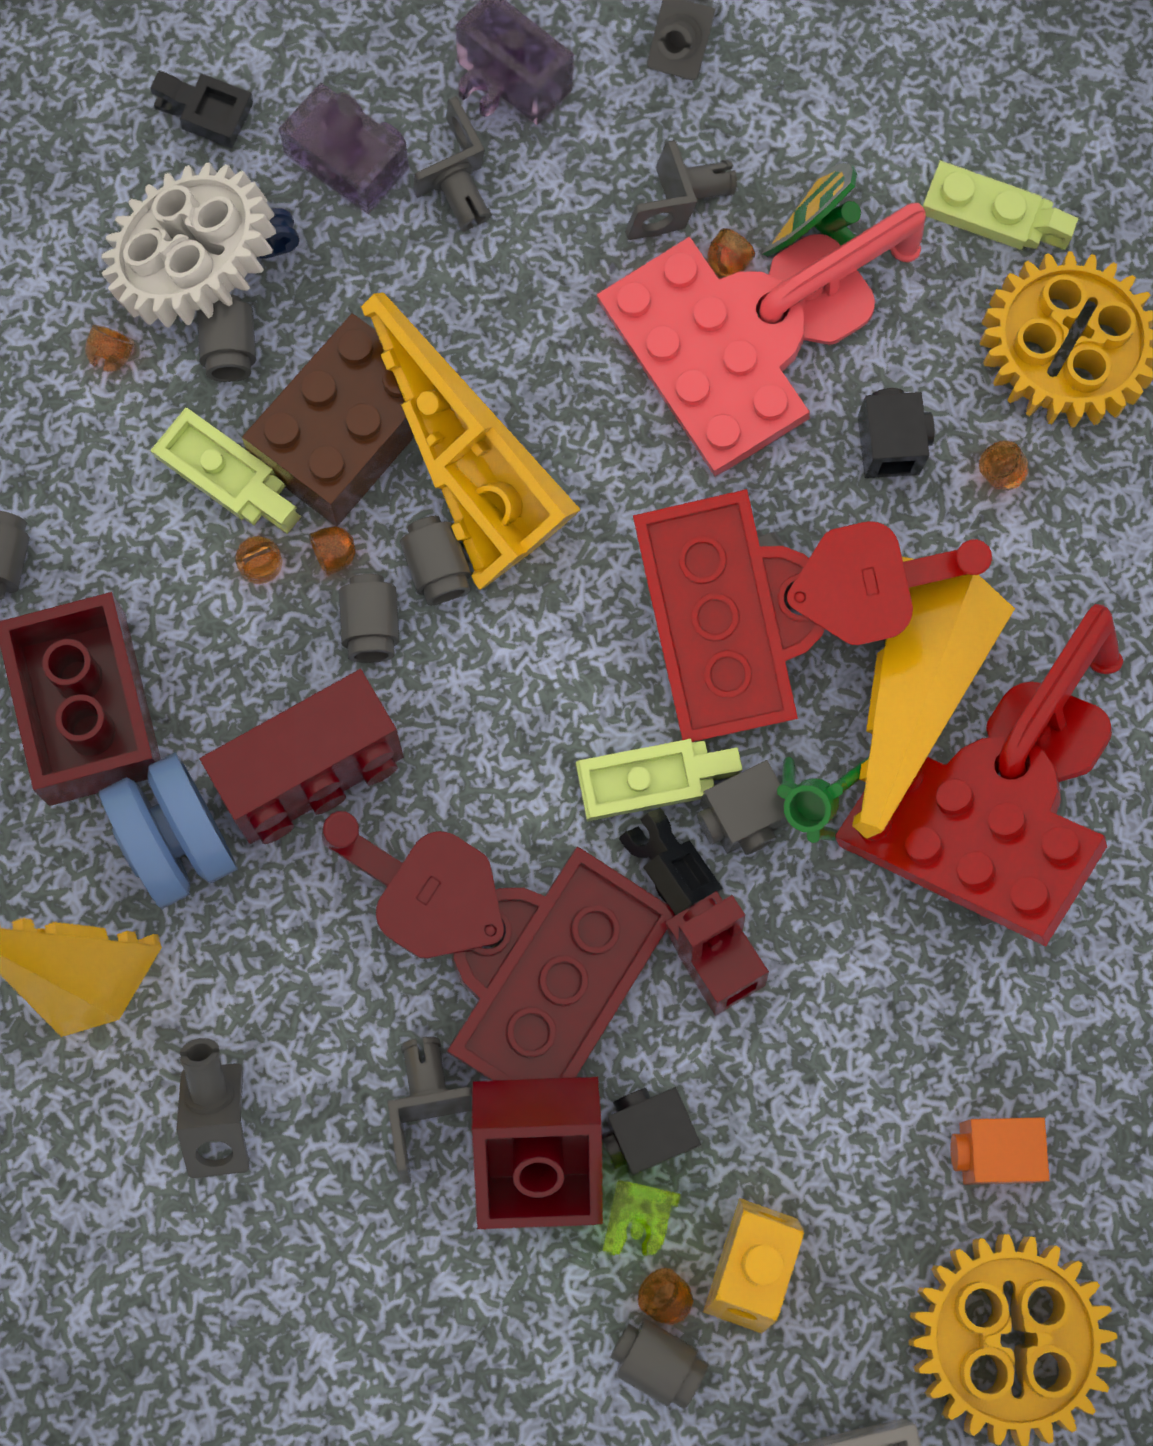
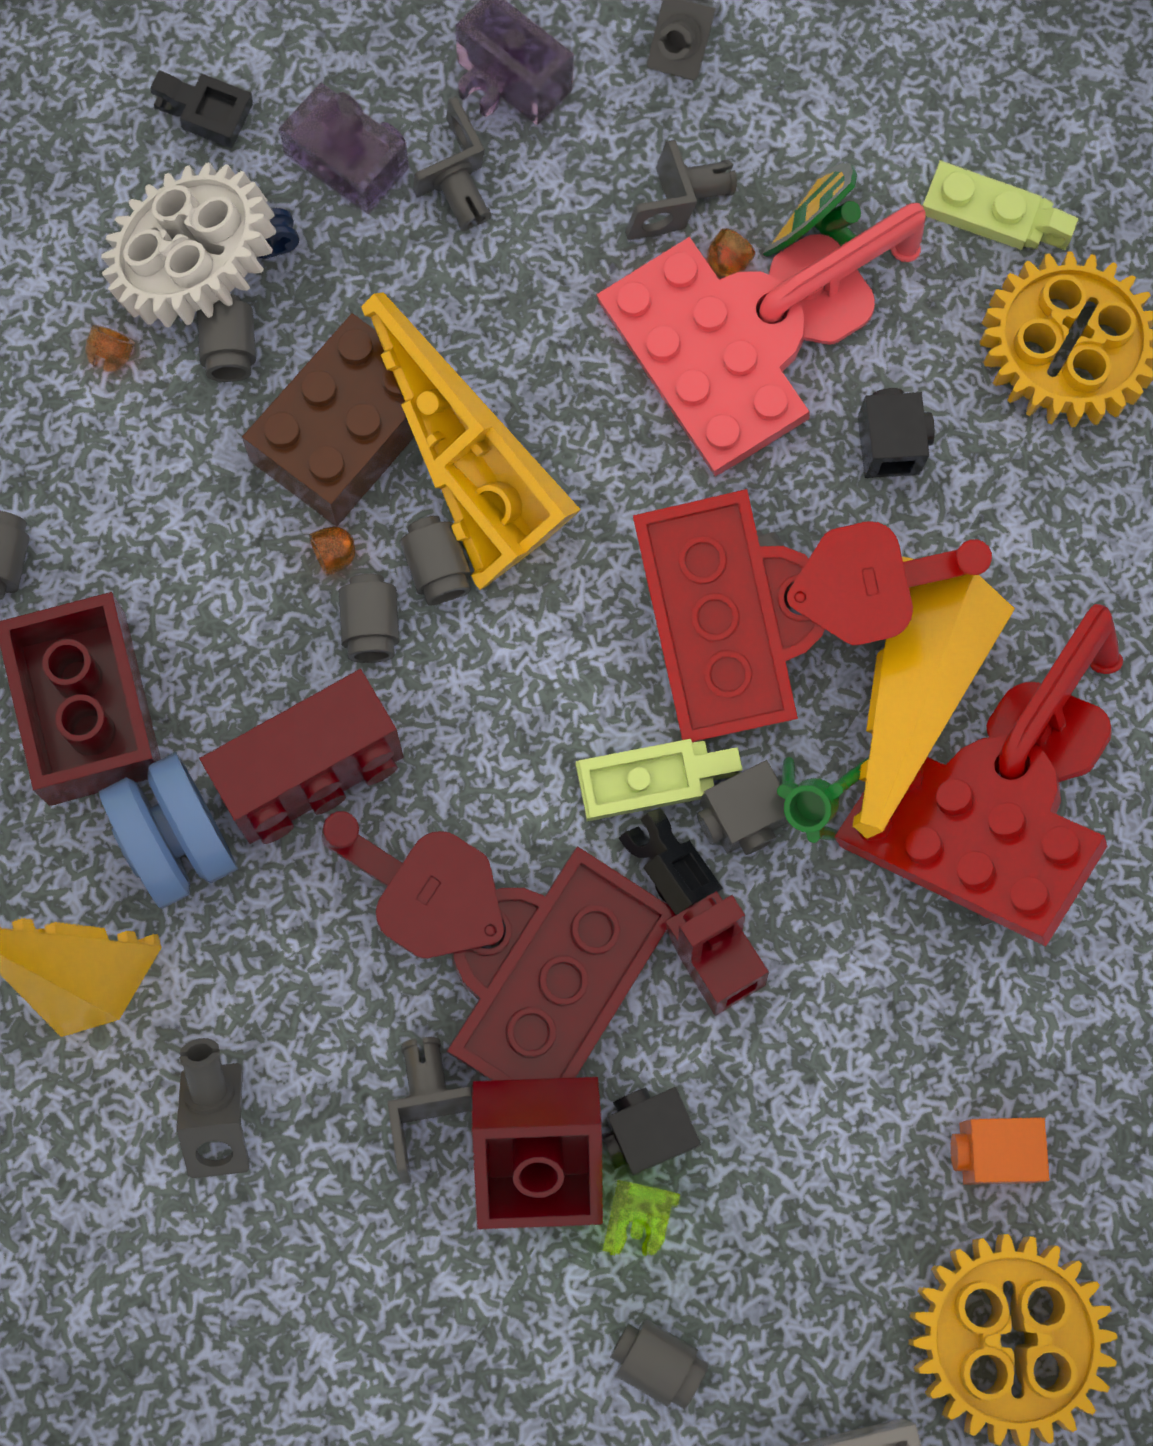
(224, 471): yellowish green hinge -> none
(262, 565): clear orange hinge -> none
(665, 1297): clear orange hinge -> none
(754, 1267): yellow torso -> none
(1004, 465): clear orange hinge -> none

